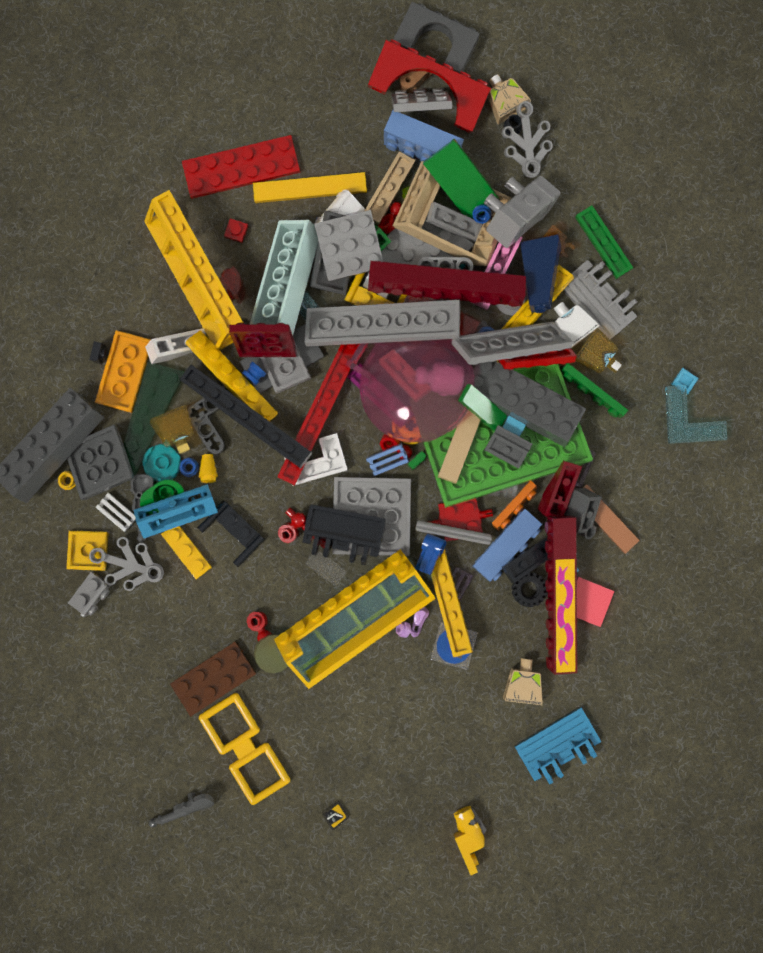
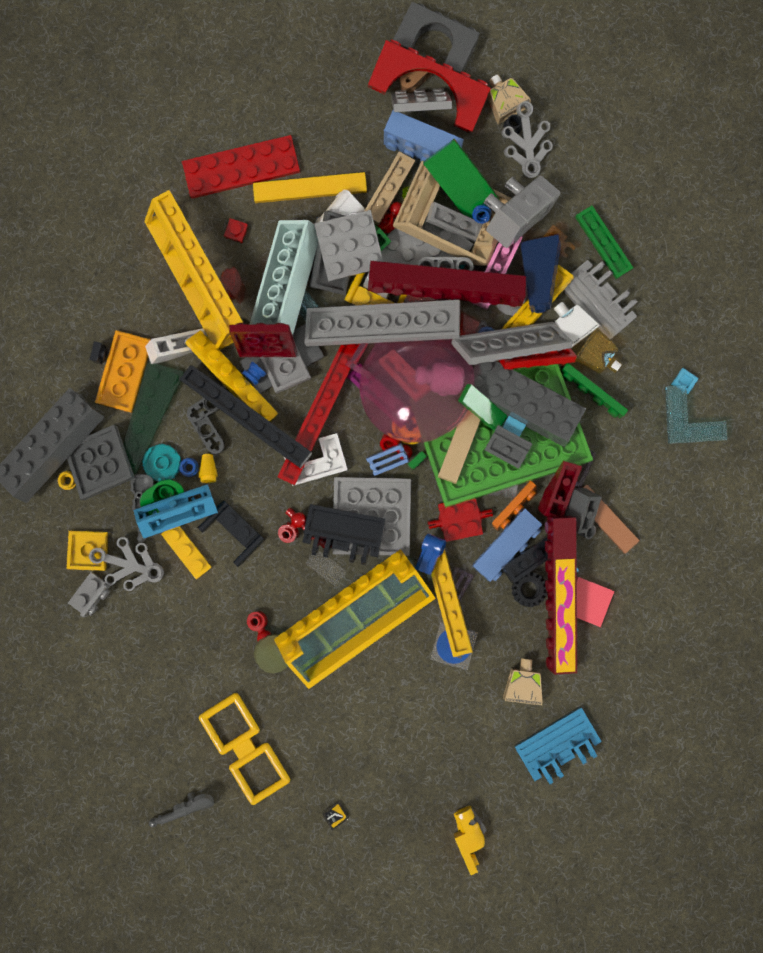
(104, 502): white tile -> none
(174, 428): clear yellow torso -> none
(213, 678): reddish brown plate -> none
(405, 629): lavender piece -> none
(453, 532): light grey axle -> none

